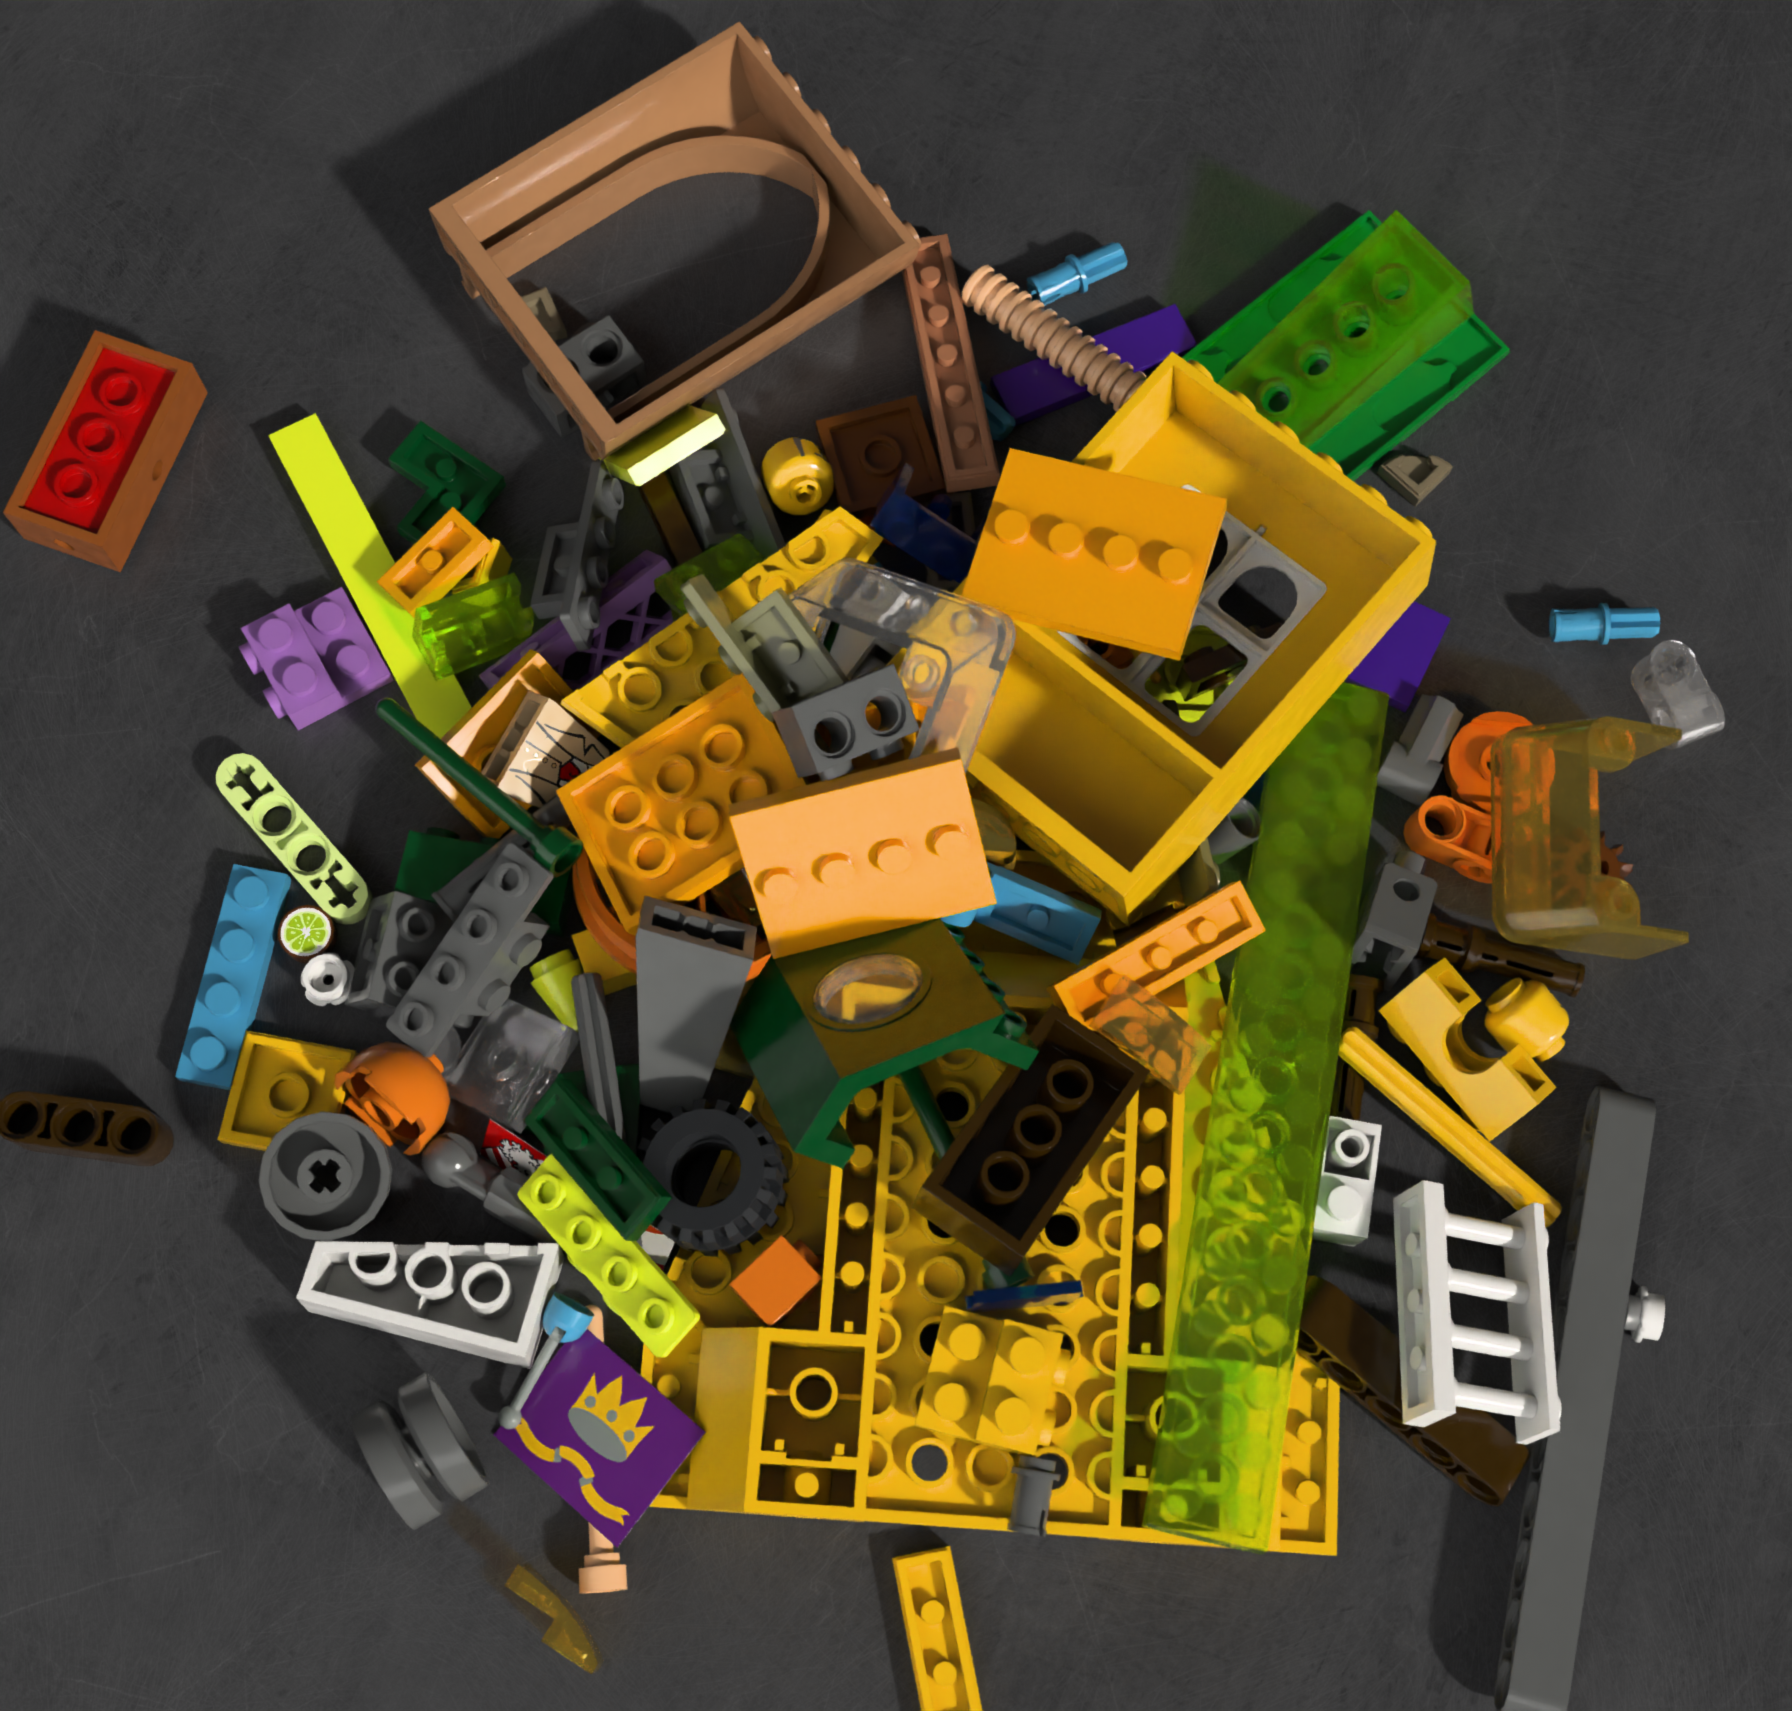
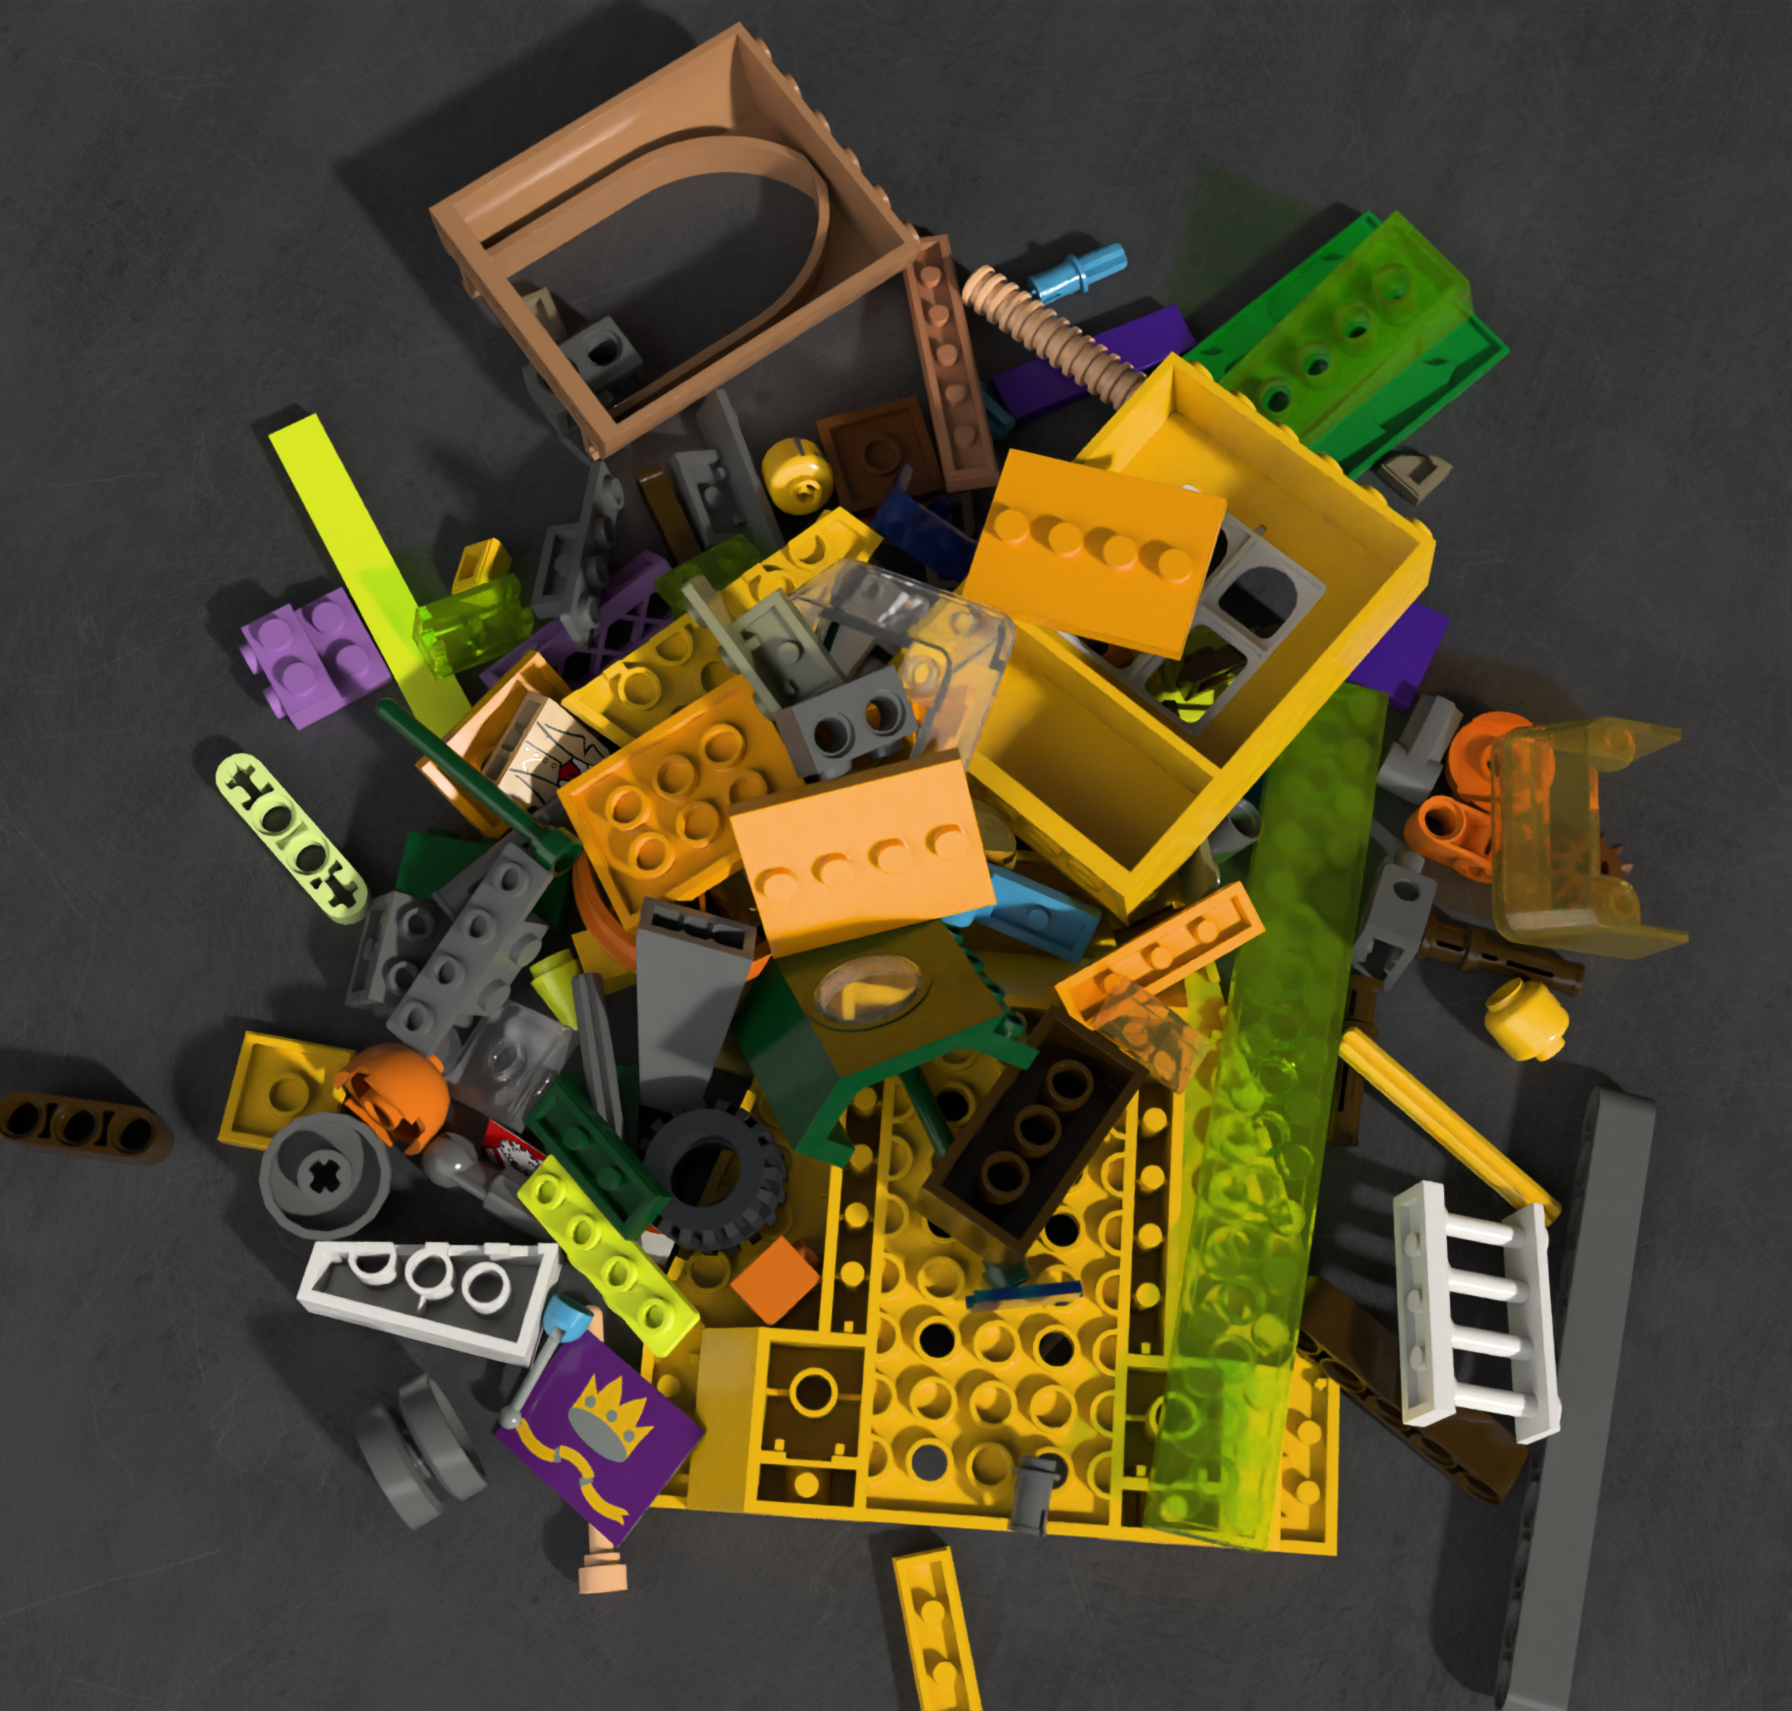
(106, 451): brick -> none
(233, 976): dark azure plate -> none
(307, 933): tile -> none
(315, 972): white plate -> none
(435, 562): light orange plate -> none
(448, 477): dark green plate -> none
(568, 1631): clear yellow slope -> none
(664, 445): neon yellow tile -> none
(992, 1382): yellow plate -> none
(1347, 1181): white slope -> none
(1488, 1090): yellow arch -> none
(1603, 623): dark azure axle -> none
(1645, 1315): white plate -> none
(1677, 696): clear piece -> none

